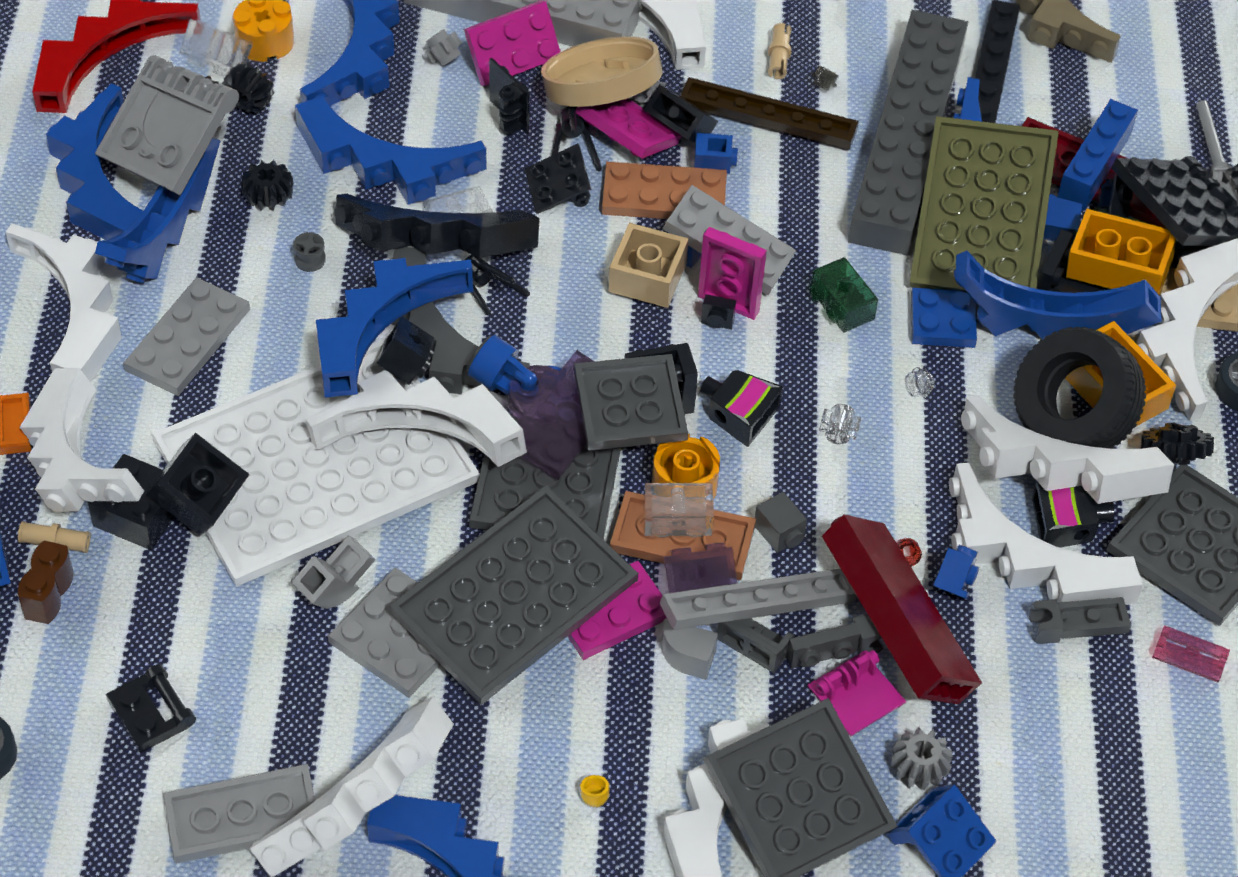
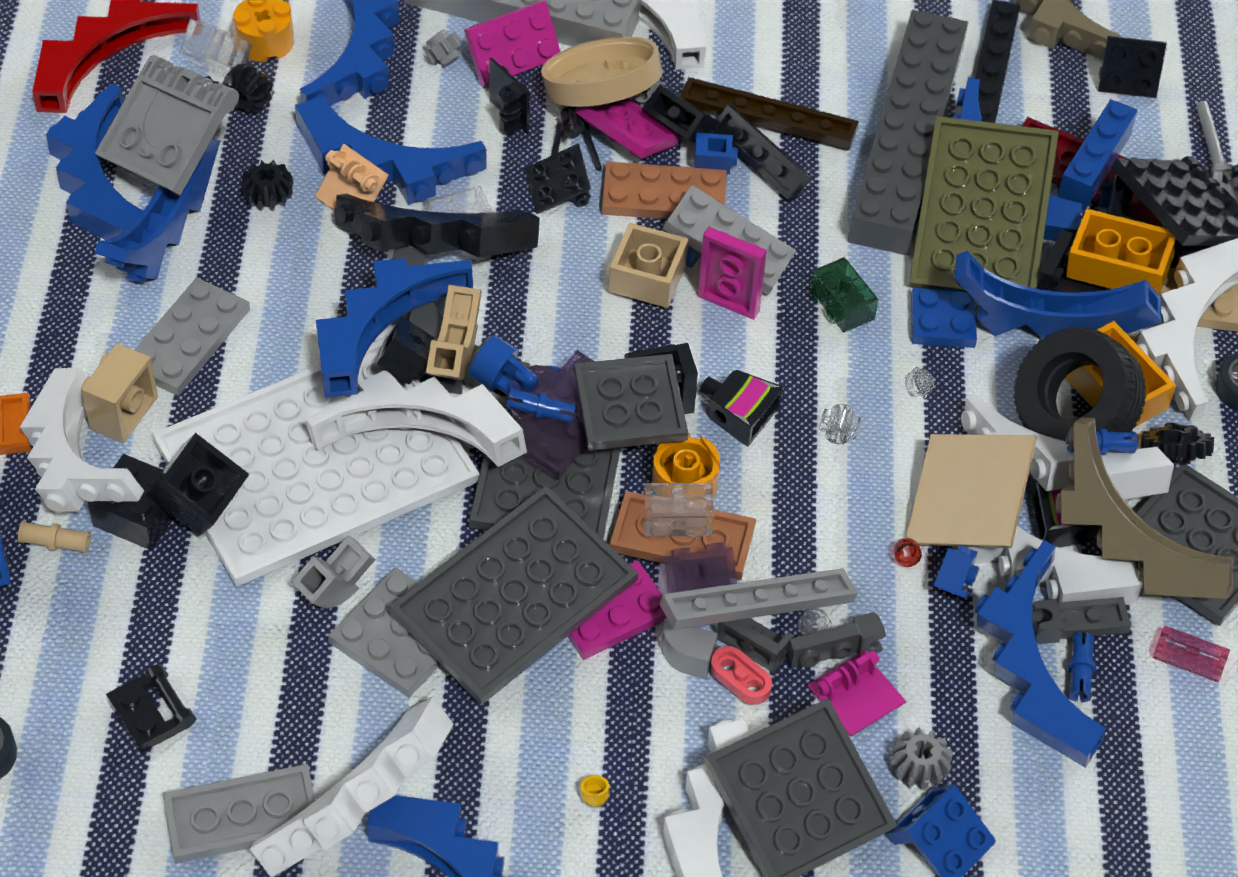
(45, 582): reddish brown brick -> none
(91, 330): white arch -> none
(119, 392): none -> tan brick
(306, 244): dark grey wheel -> none
(350, 175): none -> light nougat hinge
(457, 337): none -> tan arch
(482, 275): black plant -> none
(540, 406): none -> blue pin
(718, 312): black plate -> none
(742, 676): none -> coral plate
(762, 153): none -> black plate
(779, 51): tan pin -> none
(780, 522): dark grey brick -> none
(814, 617): none -> clear plate
(824, 78): clear smoke plate -> none
(901, 610): dark red brick -> none
(971, 490): none -> tan piece
(1044, 707): none -> blue arch
(1081, 667): none -> blue pin
(1112, 441): none -> blue pin
(1132, 66): none -> black hinge
(1166, 565): none -> dark tan arch

